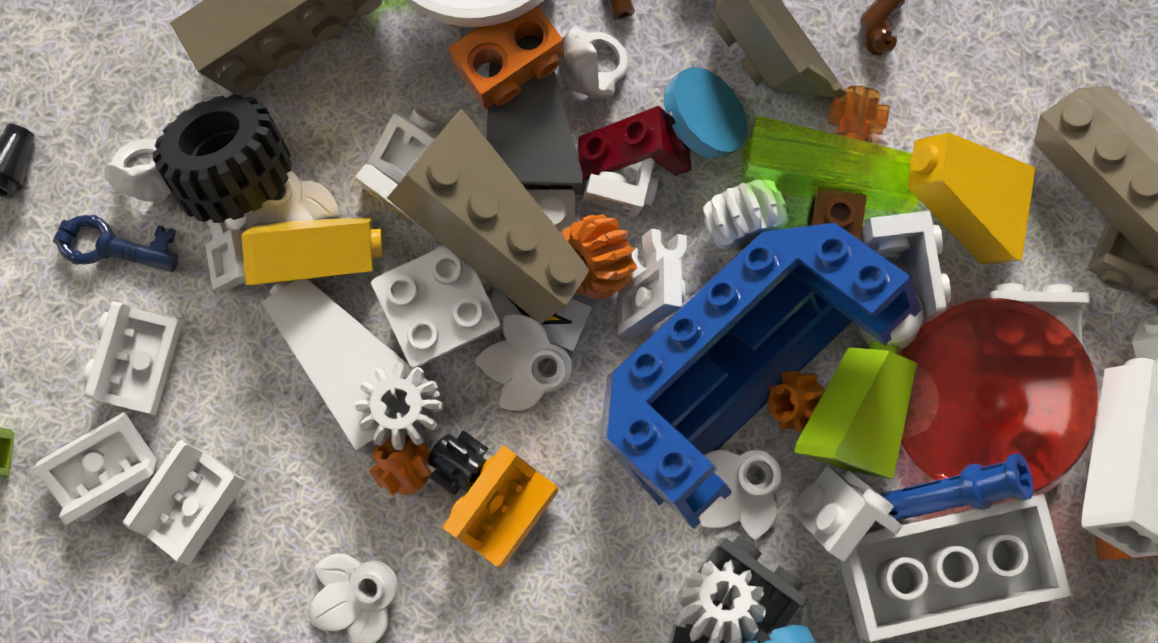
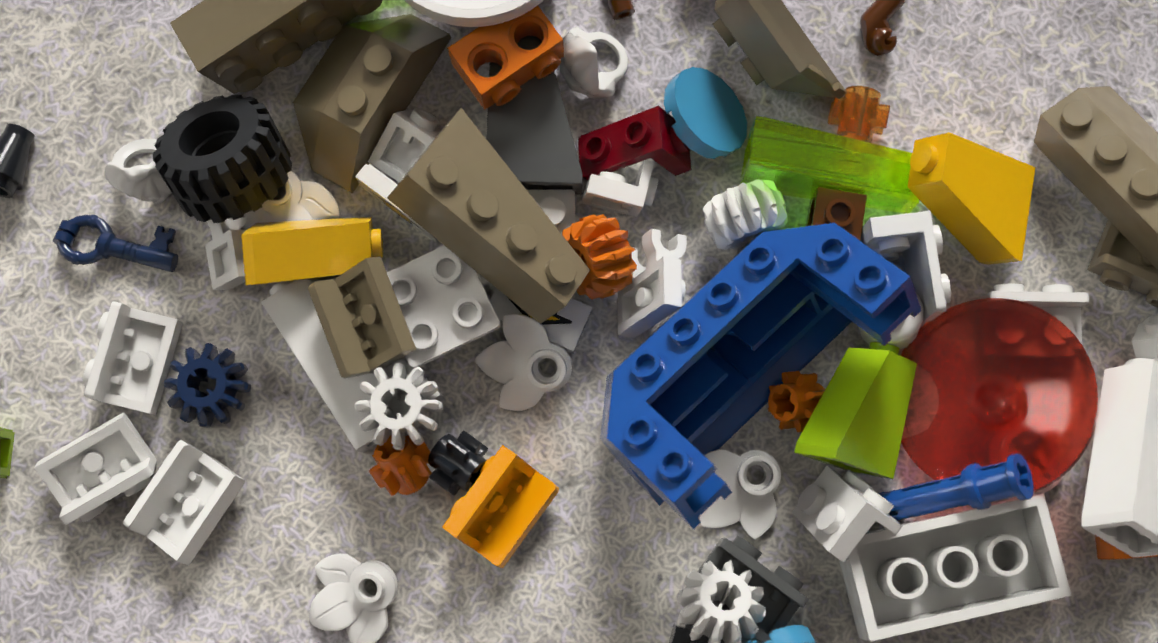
(197, 403): none -> dark blue gear
(358, 86): none -> dark tan wedge
(362, 319): none -> dark tan bracket

